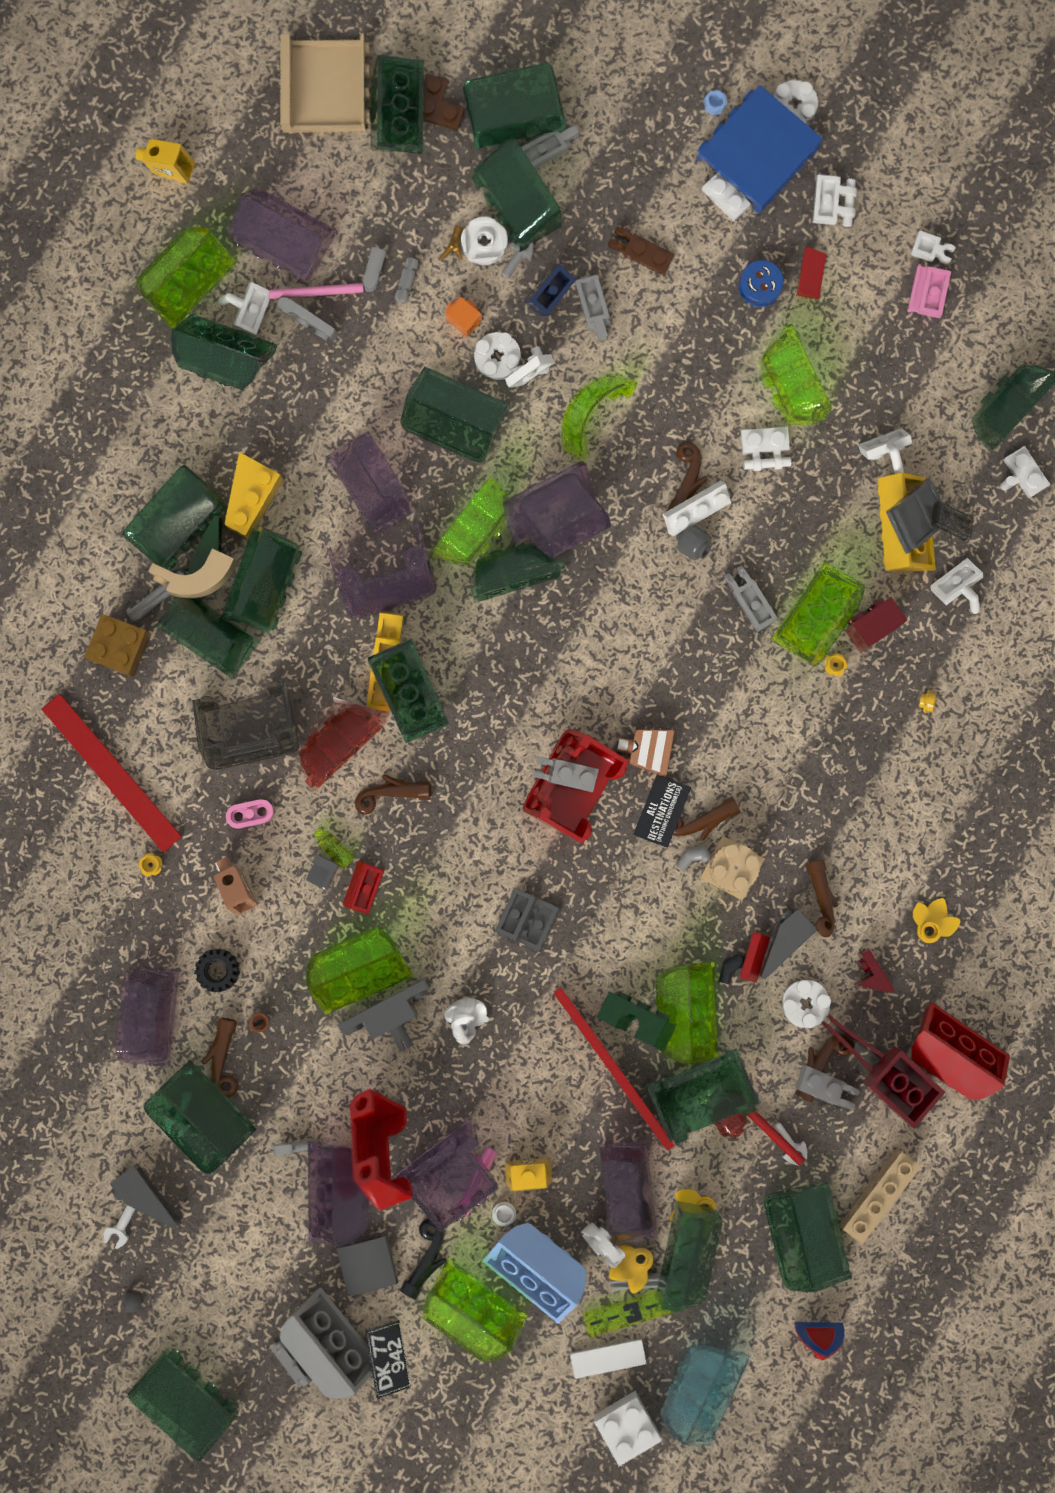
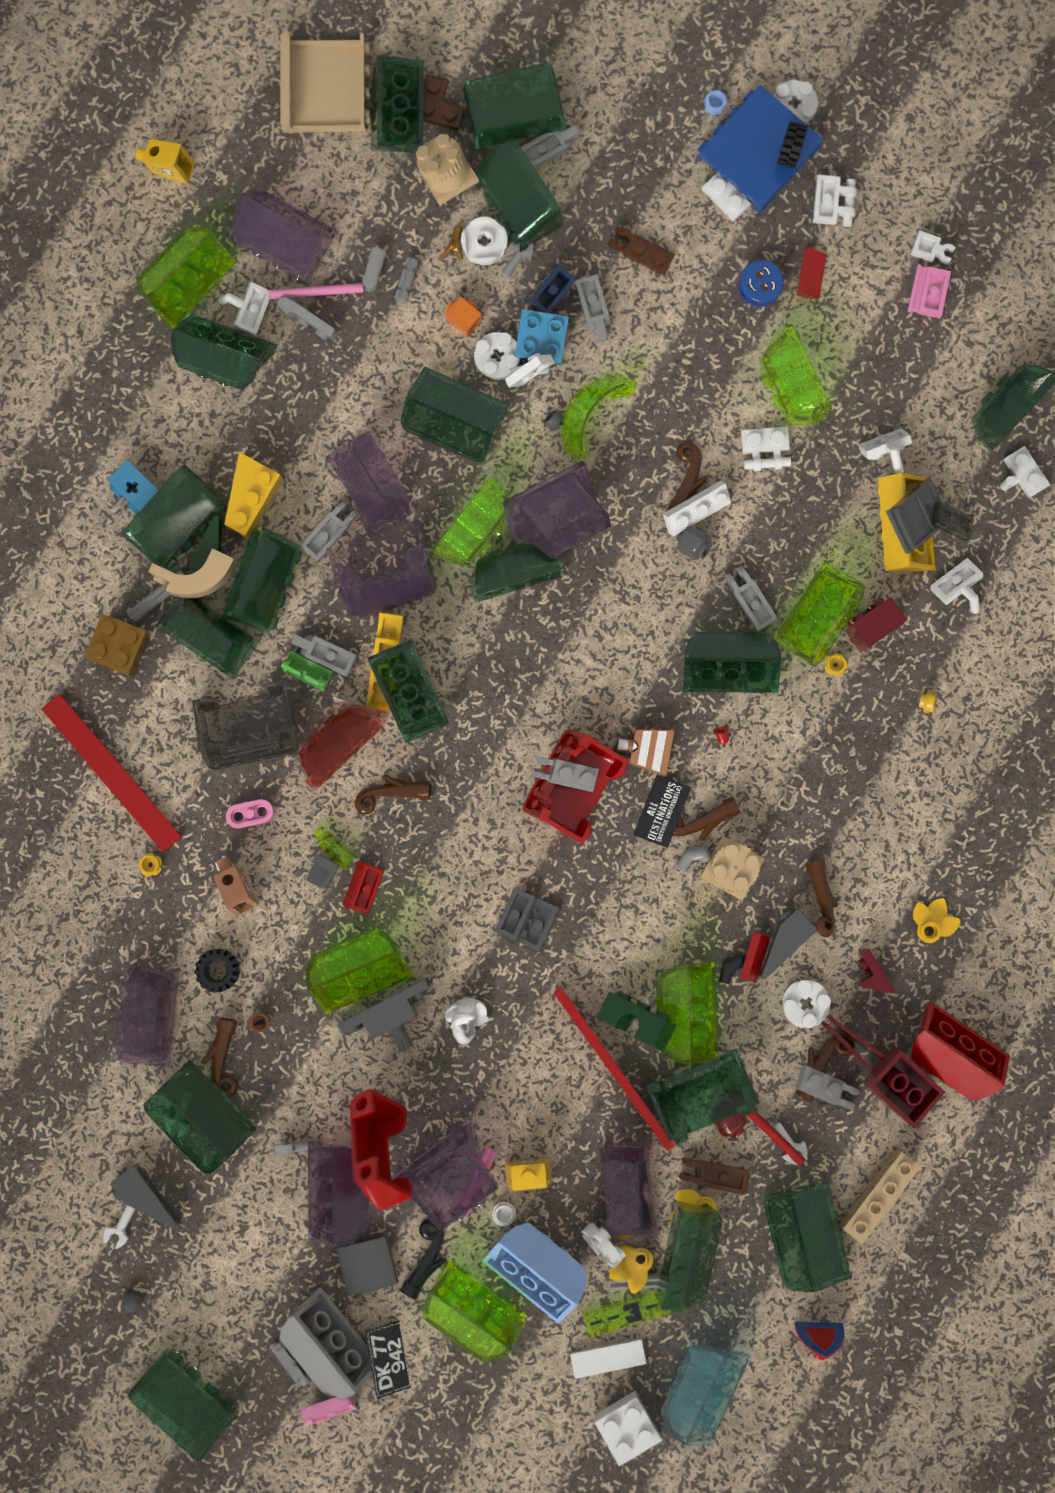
(124, 479): none -> dark azure brick
(307, 670): none -> bright green hinge
(326, 654): none -> light grey hinge
(327, 1409): none -> bright pink plate
(328, 532): none -> light grey hinge
(444, 168): none -> tan piece
(541, 334): none -> dark azure plate
(553, 420): none -> dark grey hinge
(717, 1176): none -> reddish brown hinge
(722, 734): none -> red piece
(732, 662): none -> clear green windscreen
(792, 144): none -> black tyre

